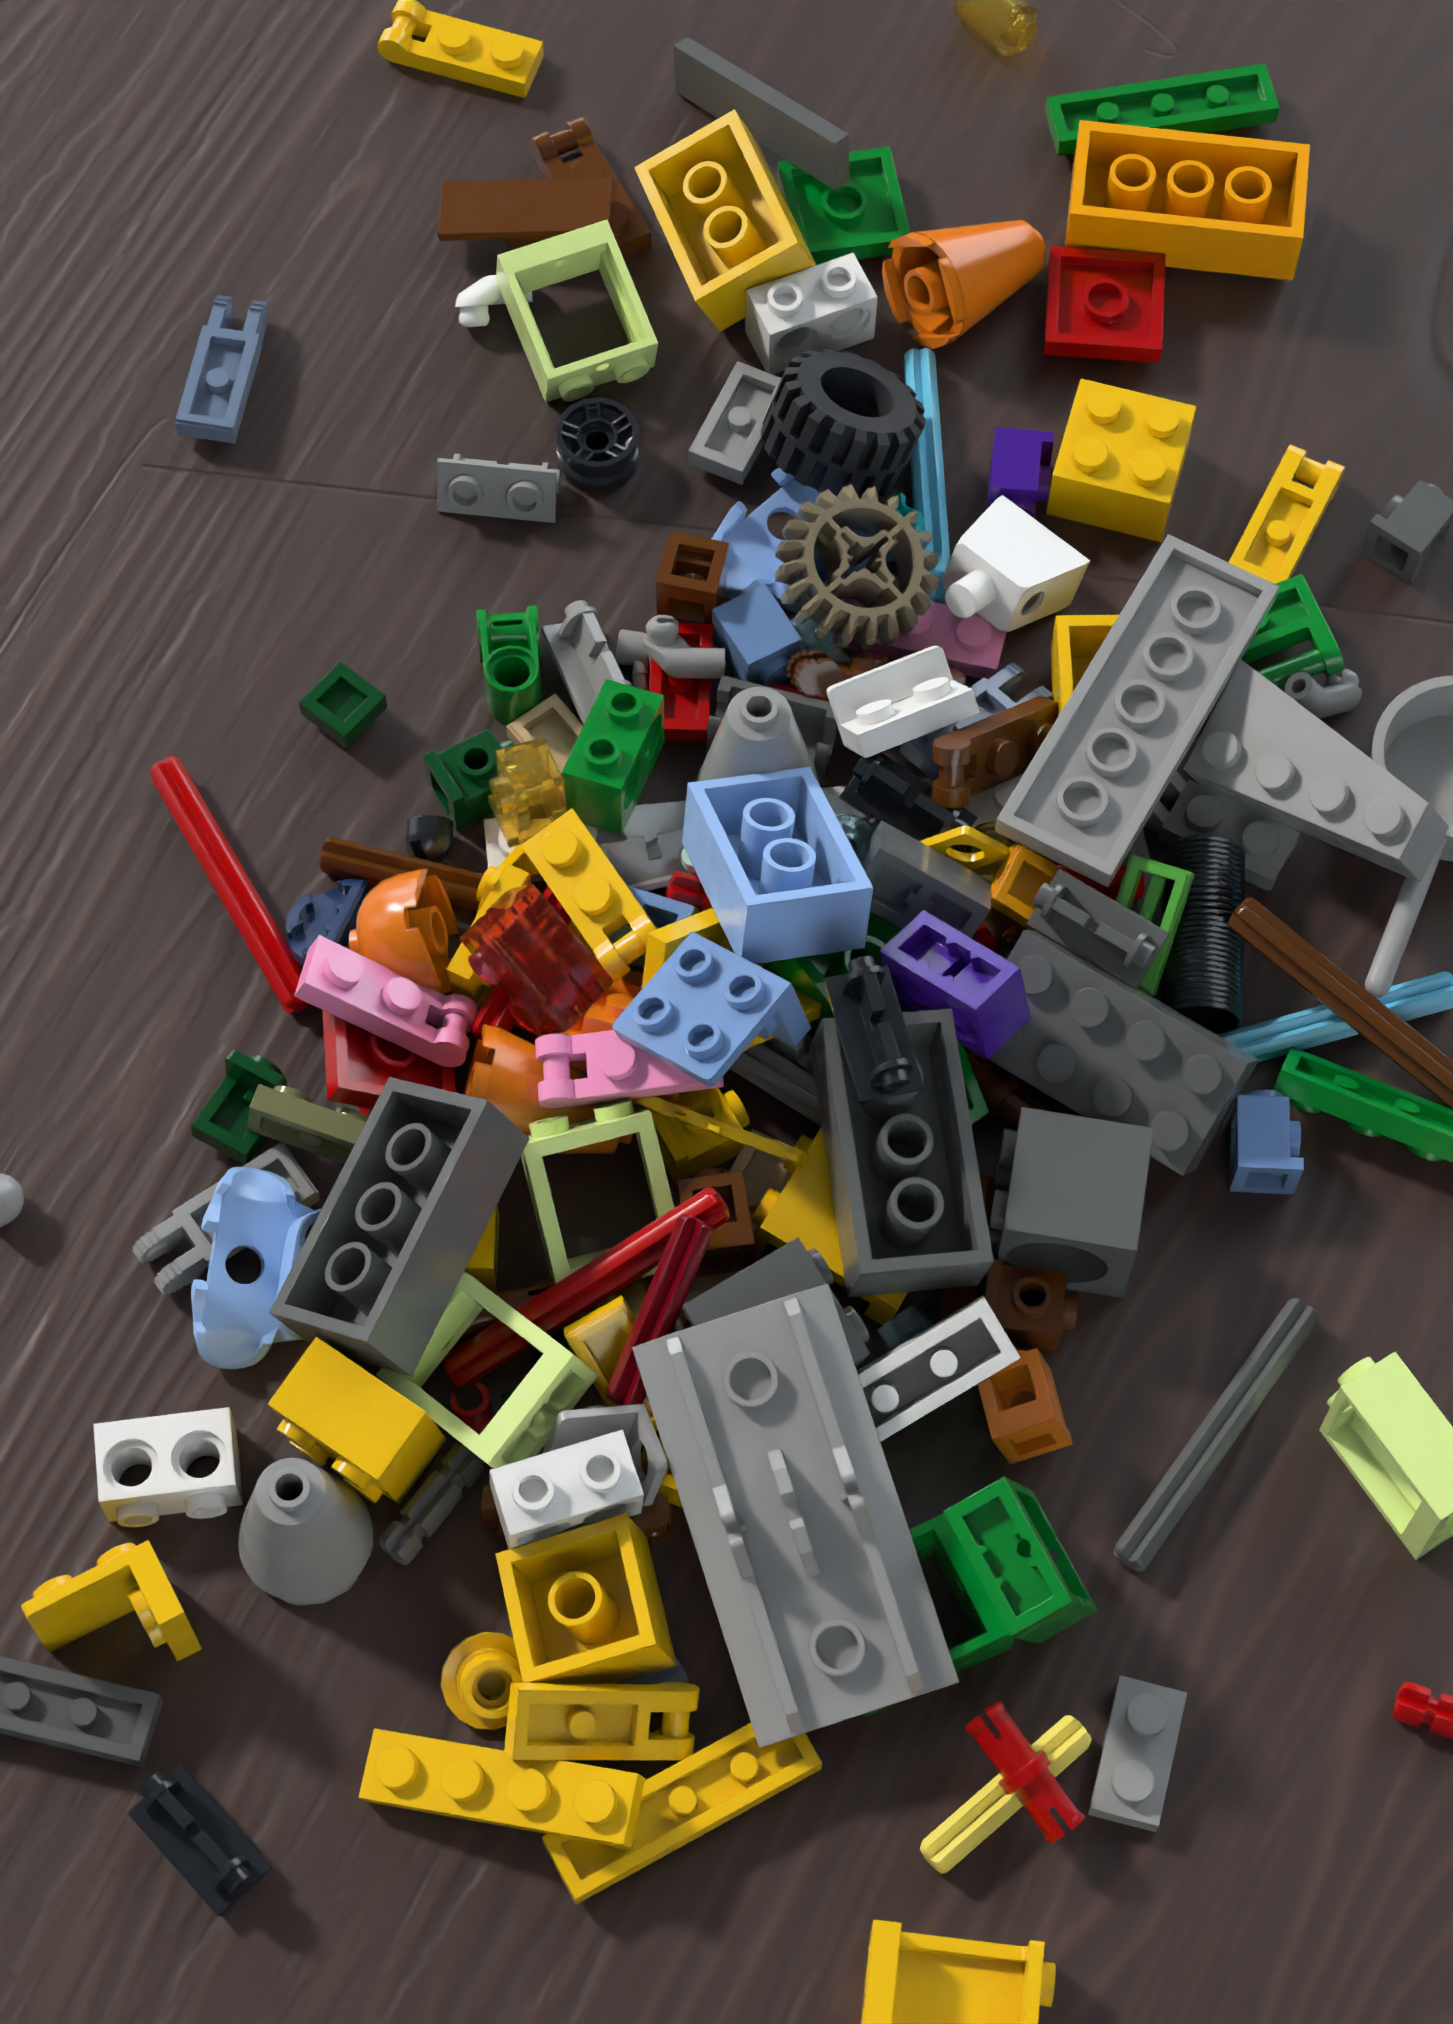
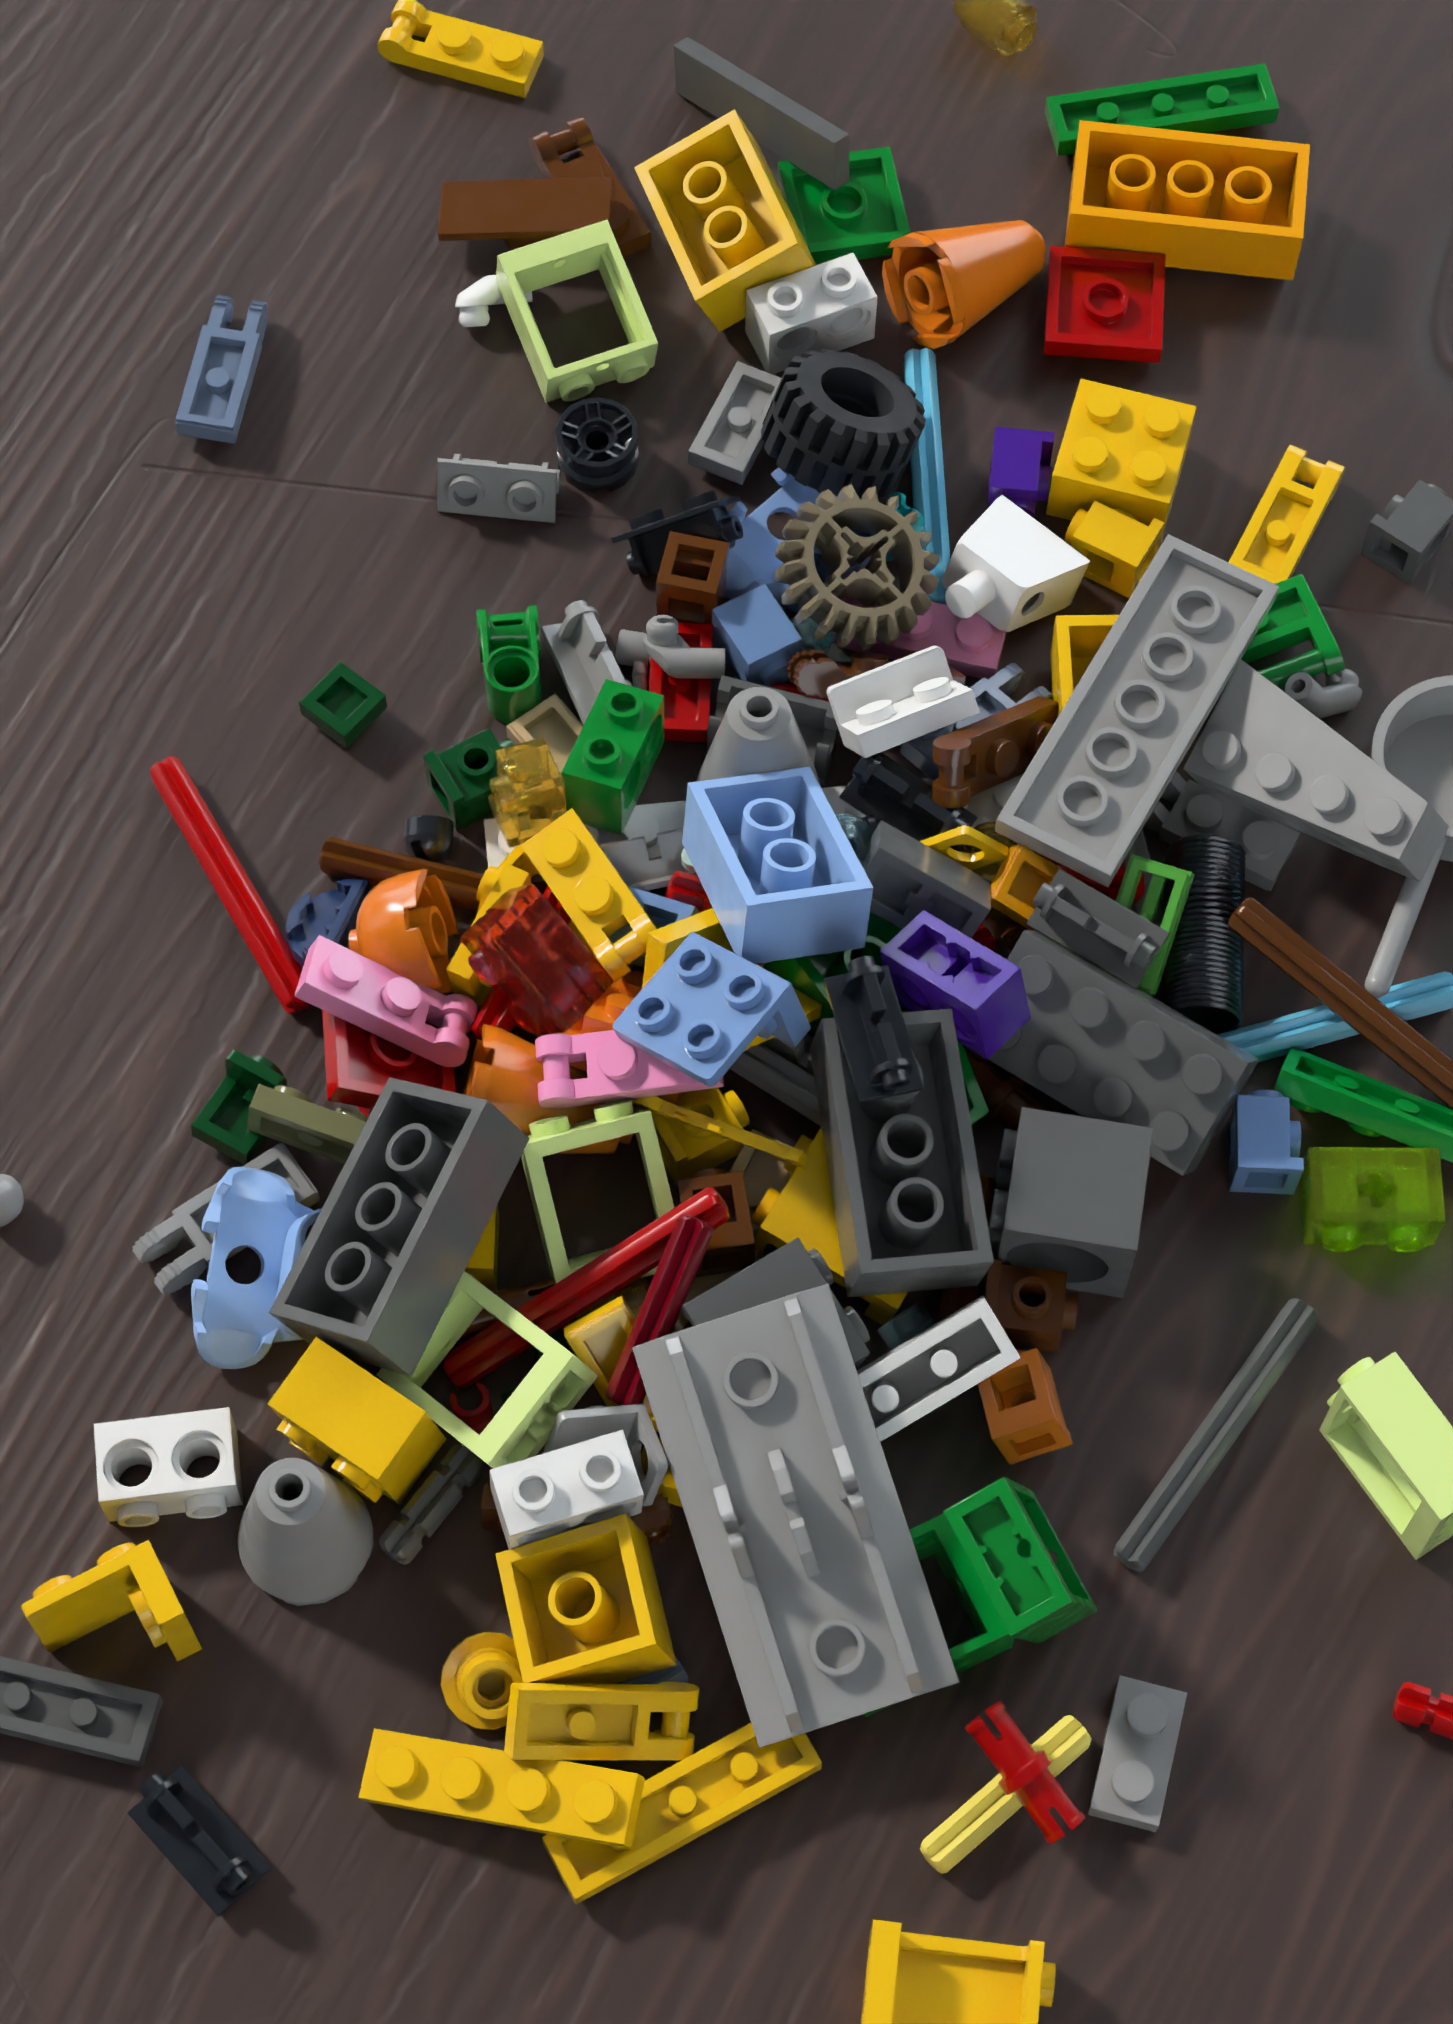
(702, 517): none -> black hinge
(1115, 545): none -> yellow brick
(1402, 1187): none -> clear neon green brick

